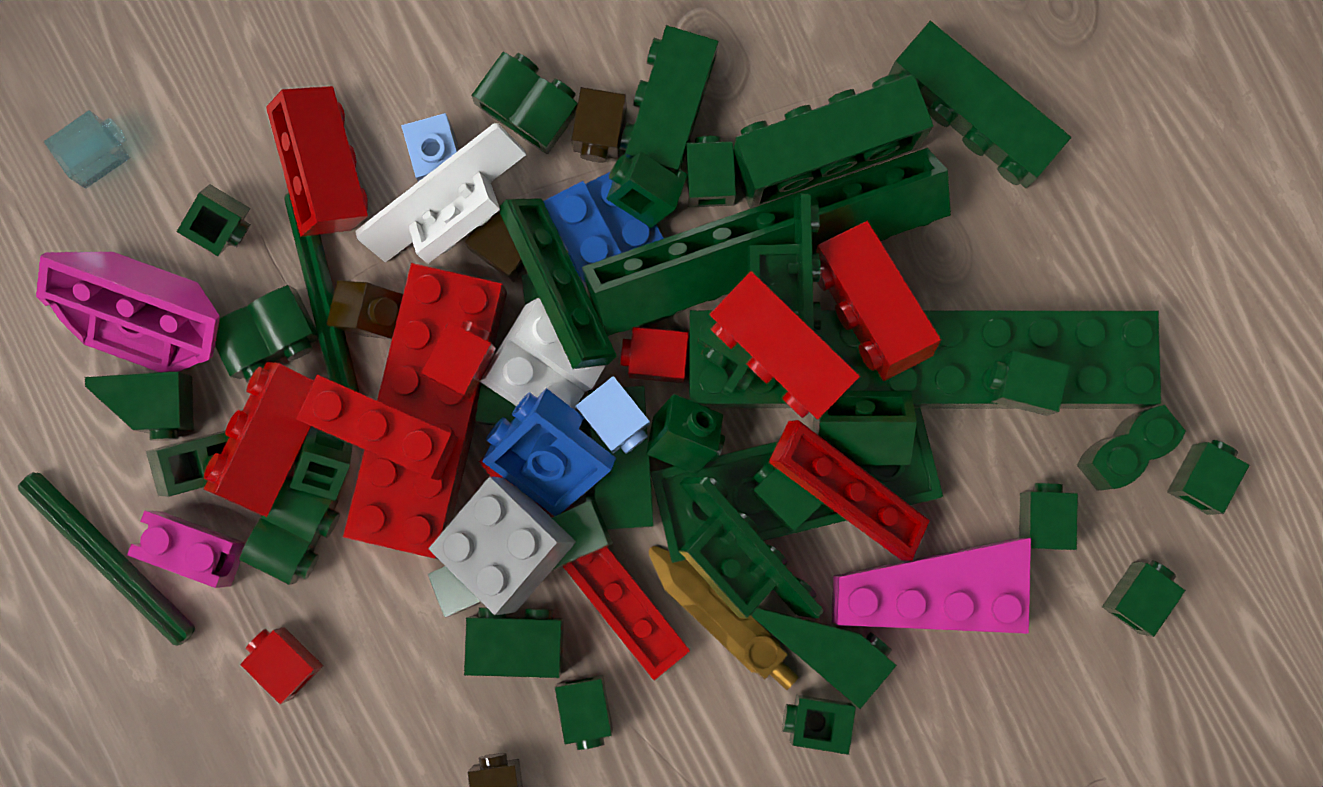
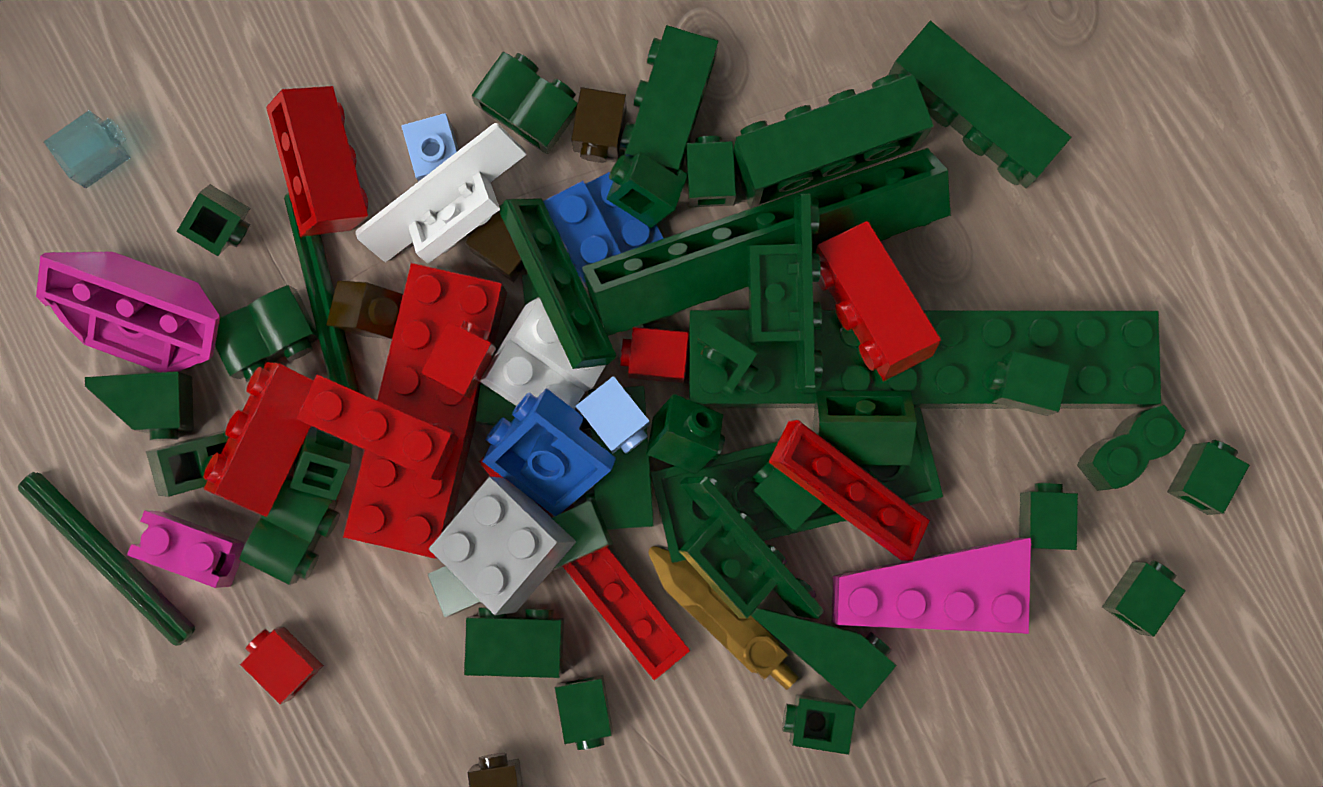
(782, 347): red brick -> none

